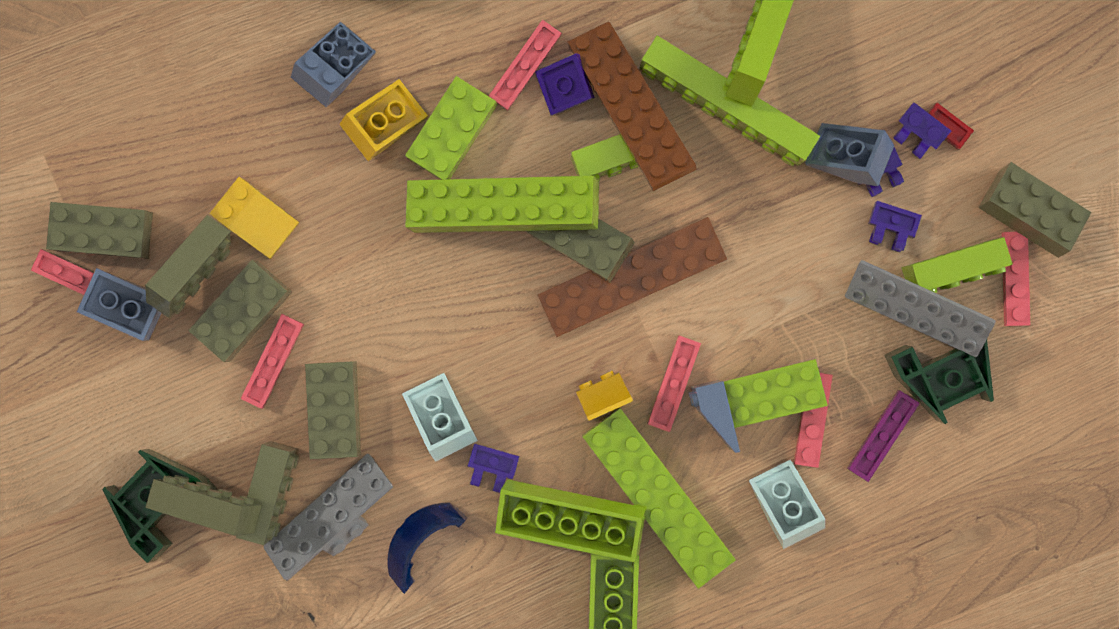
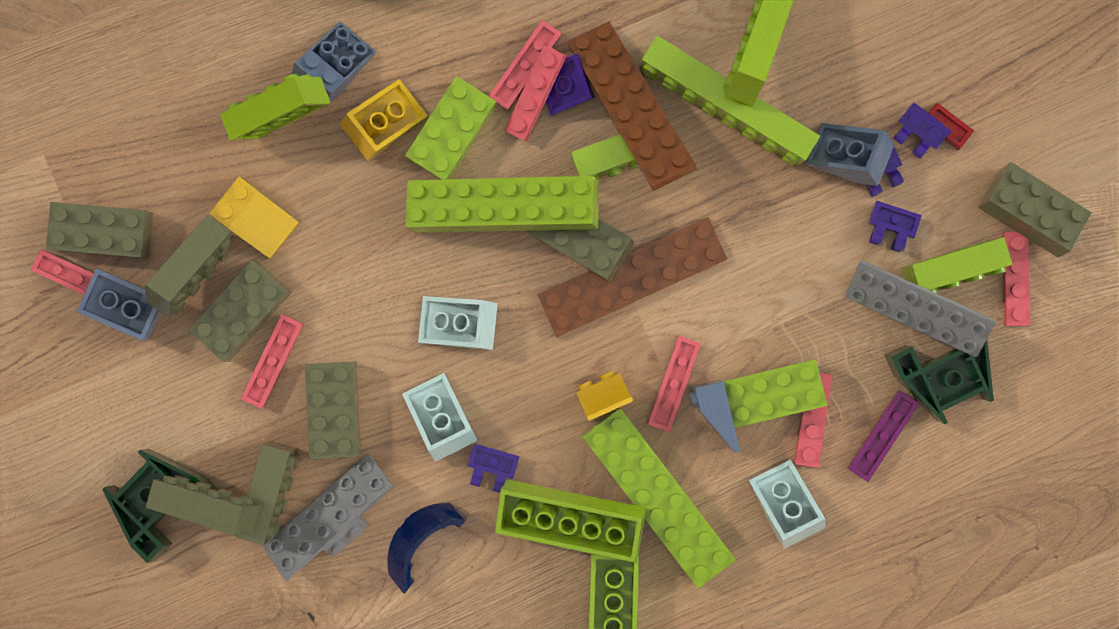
(275, 107): none -> lime brick
(458, 322): none -> light aqua slope
(535, 93): none -> coral plate

